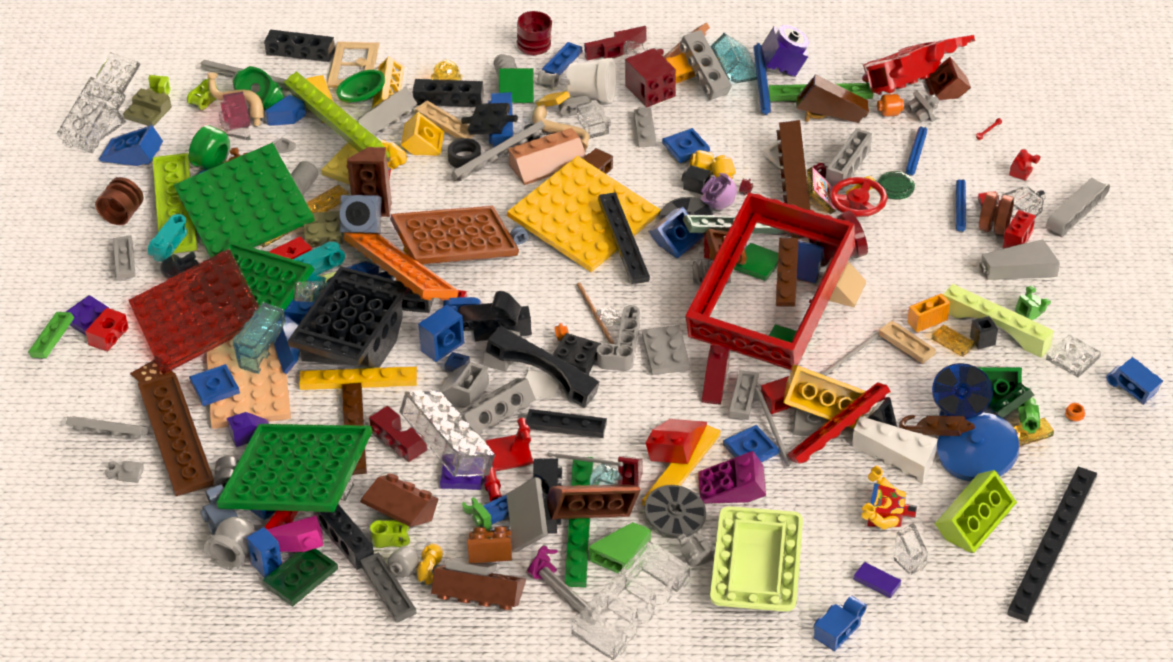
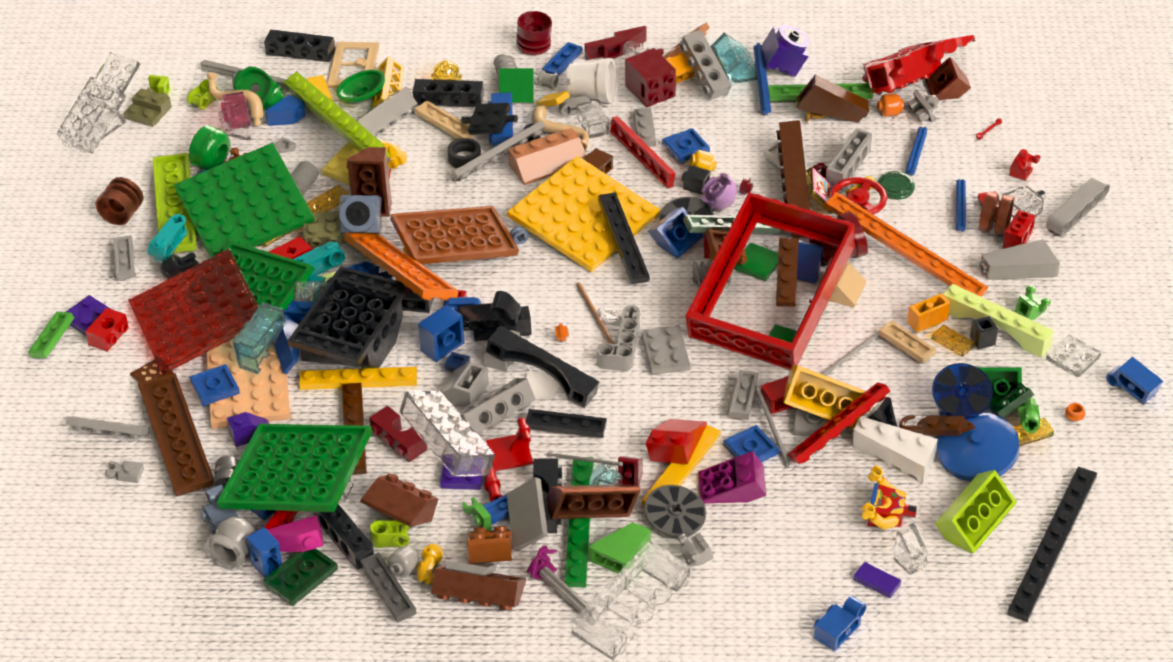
(133, 147): blue slope -> none
(422, 136): yellow slope -> none
(577, 352): black brick -> none
(642, 152): none -> red plate
(716, 374): dark red slope -> none
(723, 165): yellow head -> none
(757, 559): yellowish green wedge -> none
(906, 246): none -> orange plate

